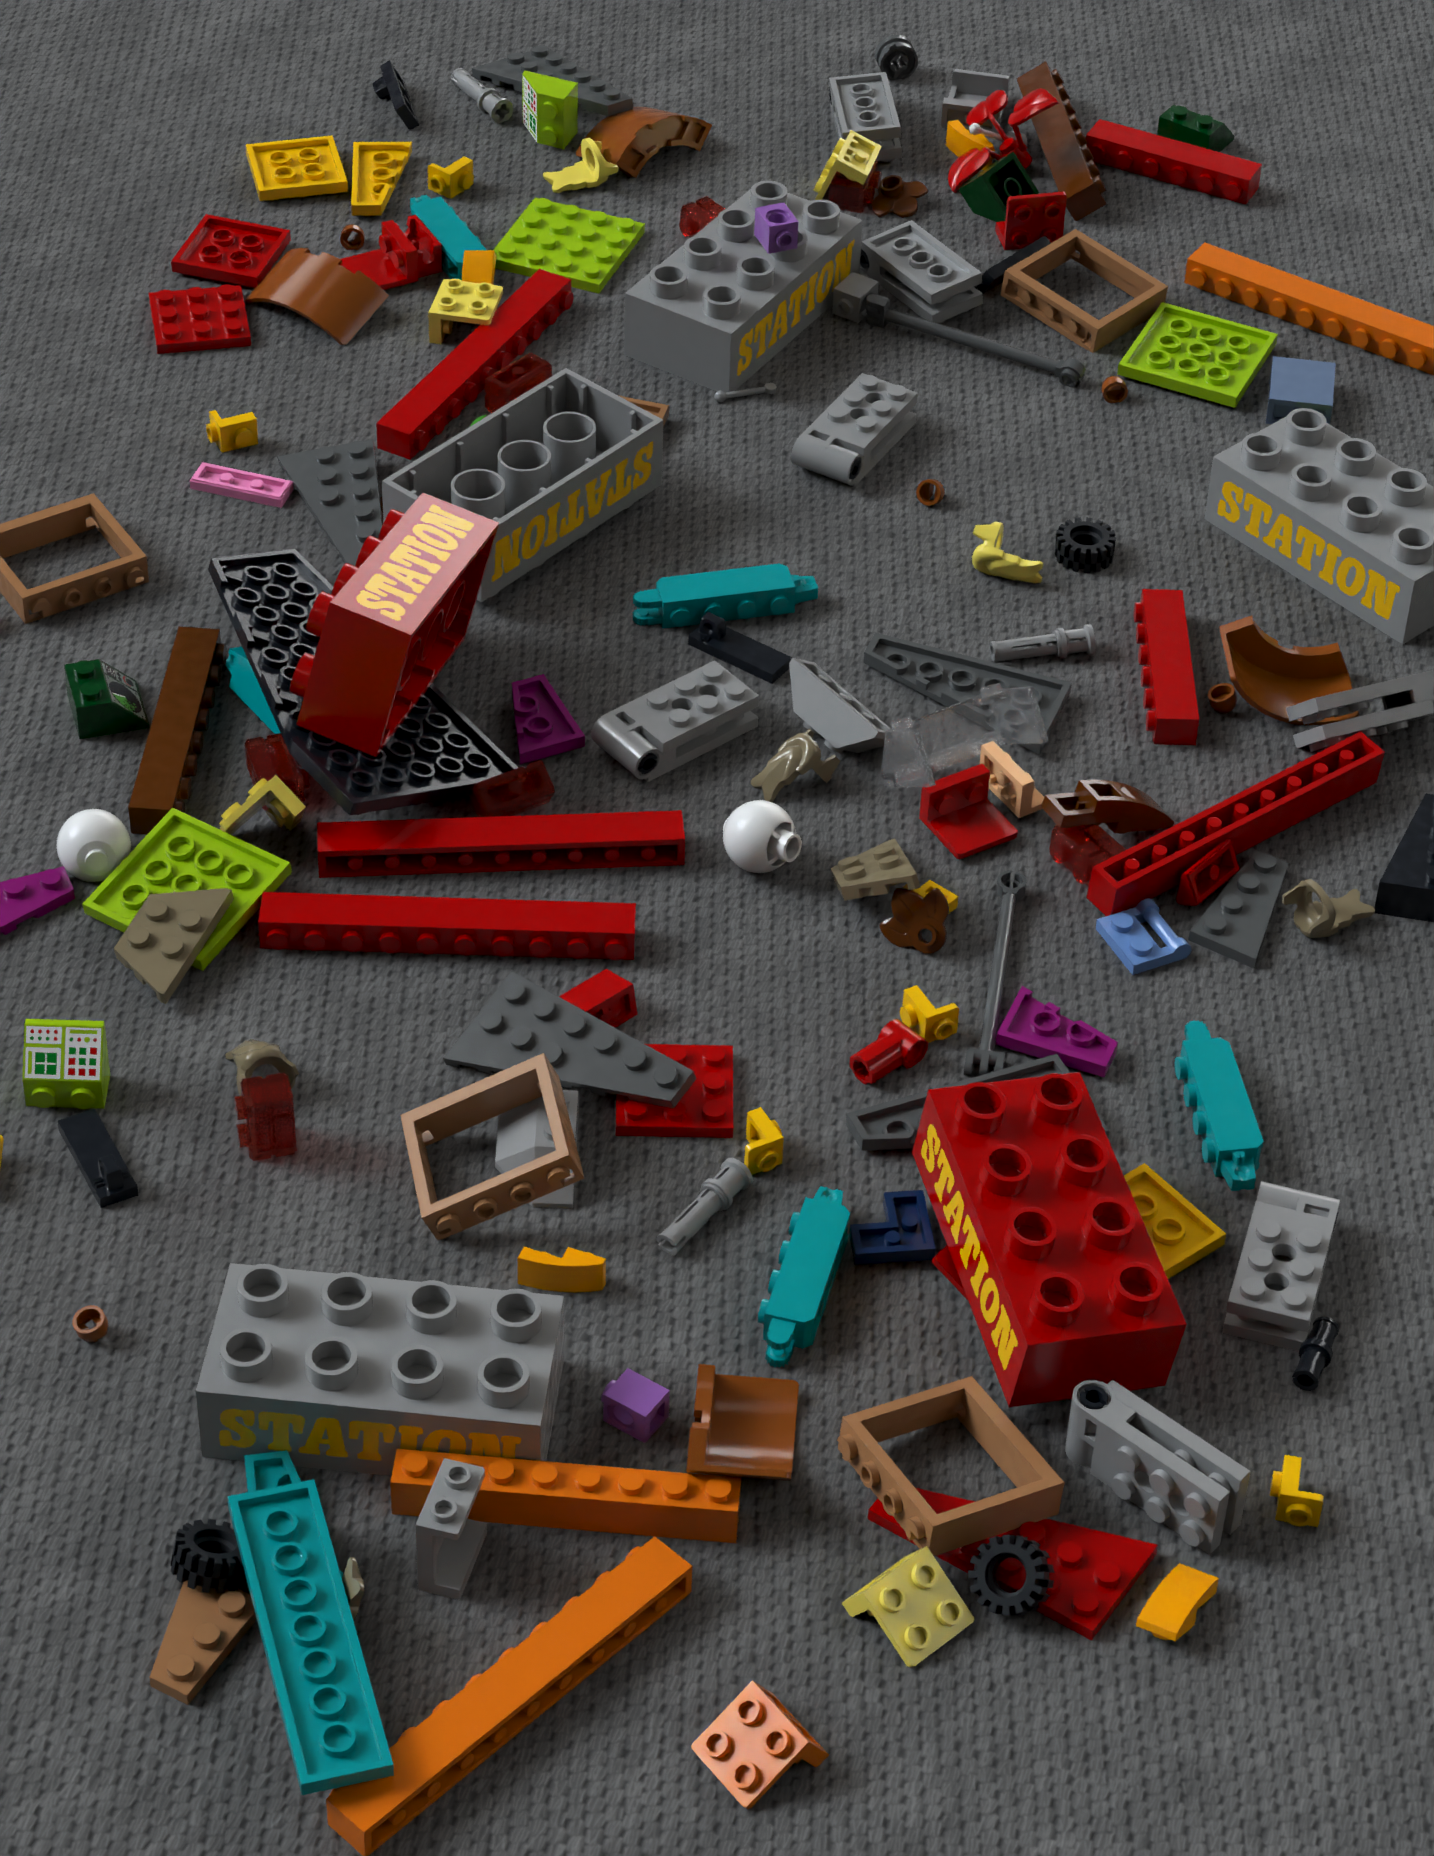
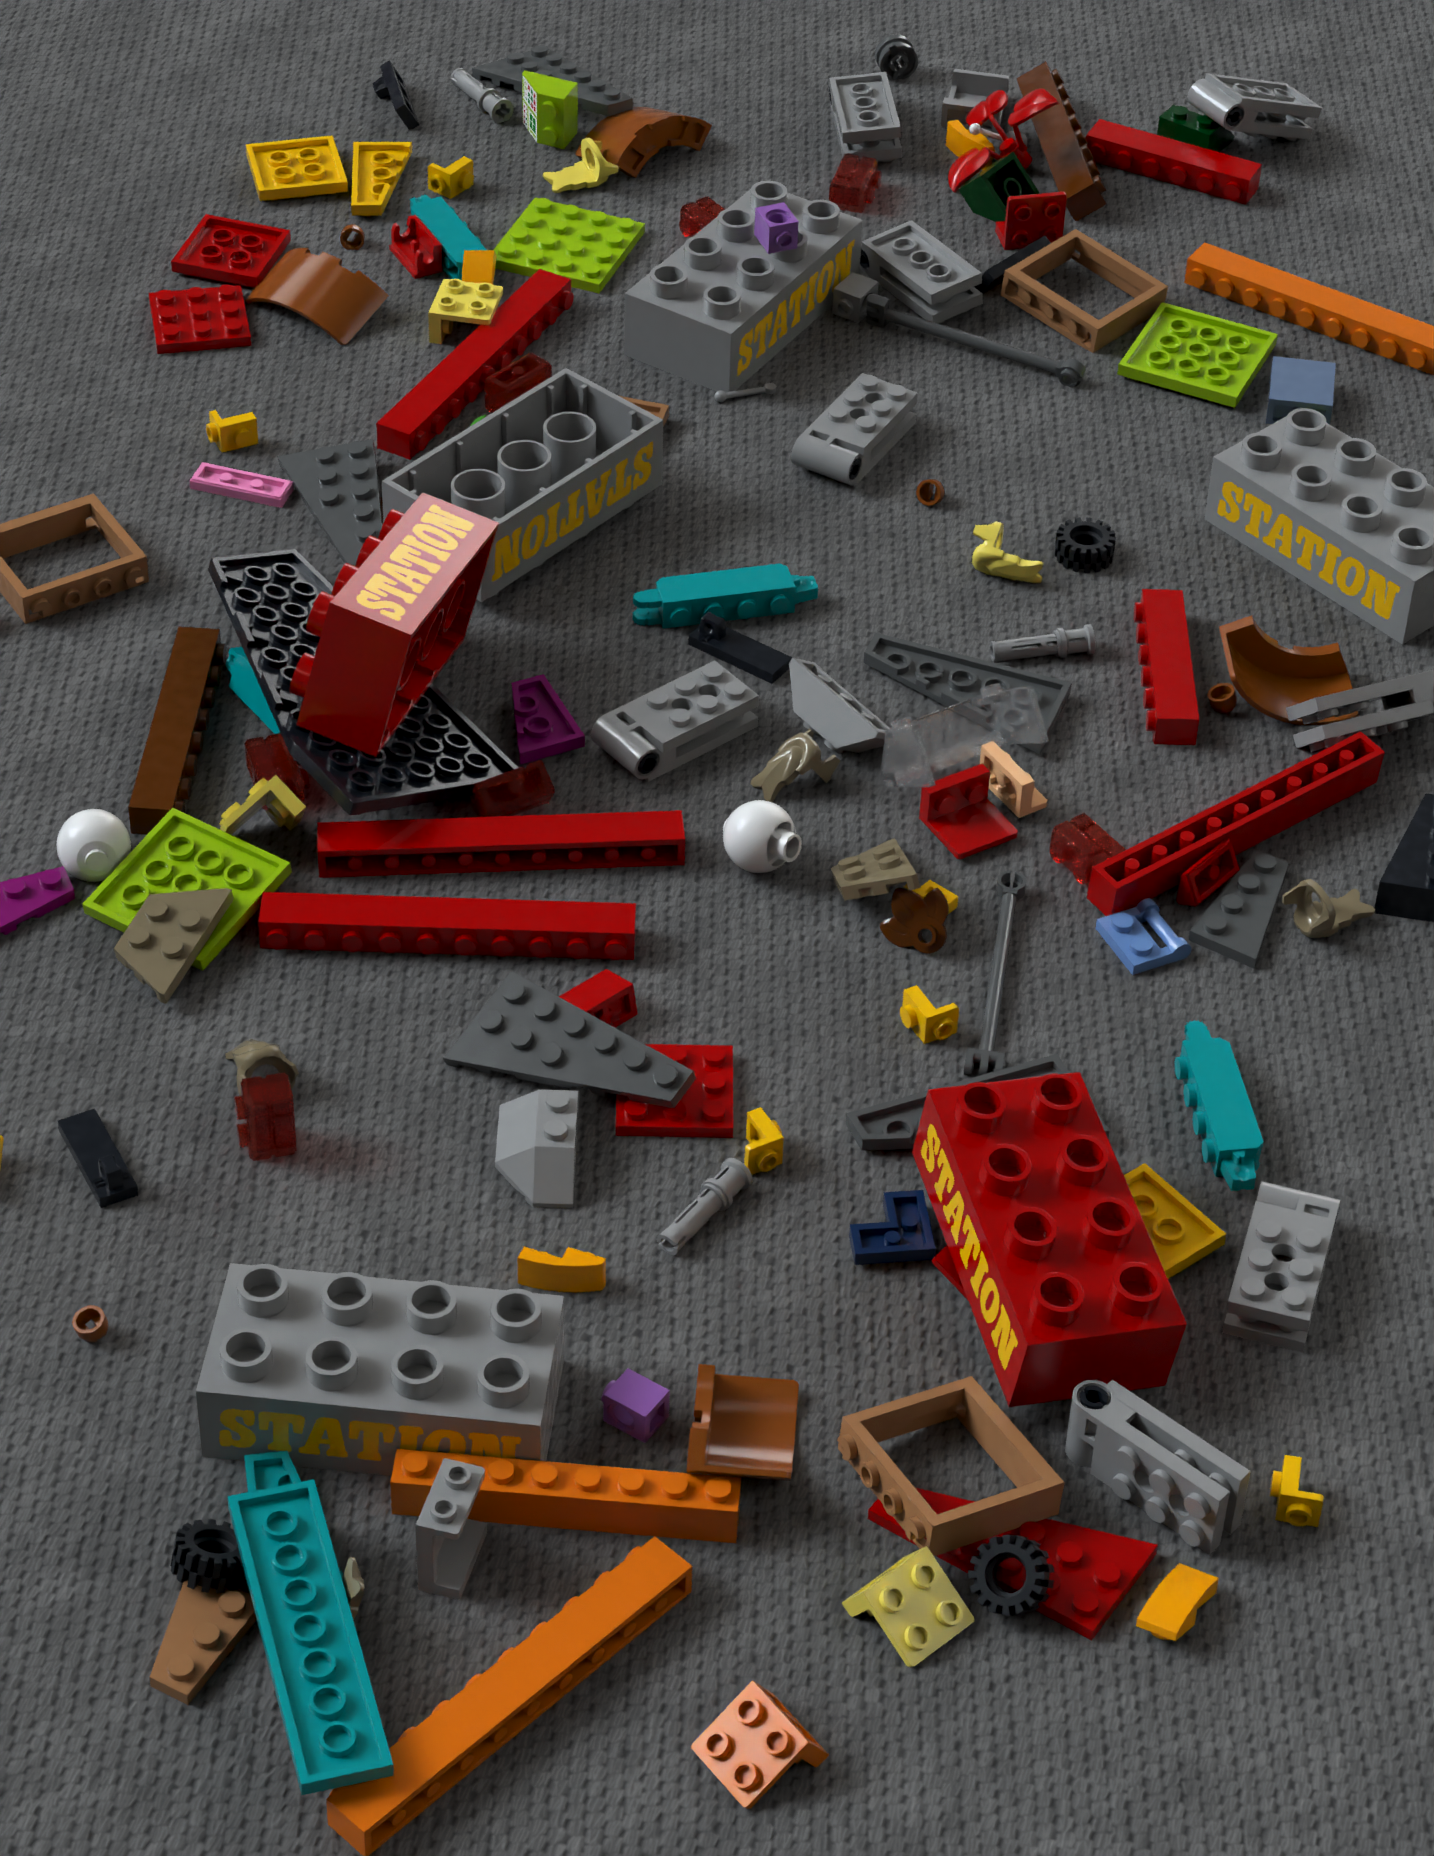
(65, 1063): slope -> none
(103, 699): dark green slope -> none
(392, 264): red bracket -> none
(475, 1105): medium nougat window -> none
(805, 1276): teal hinge -> none
(850, 157): light yellow bracket -> none
(894, 1047): red piece -> none
(898, 197): reddish brown plate -> none
(1043, 1032): magenta wing -> none
(1107, 802): reddish brown slope -> none
(1114, 389): dark orange hinge -> none
(1254, 106): none -> light grey hinge
(1315, 1353): black pin -> none

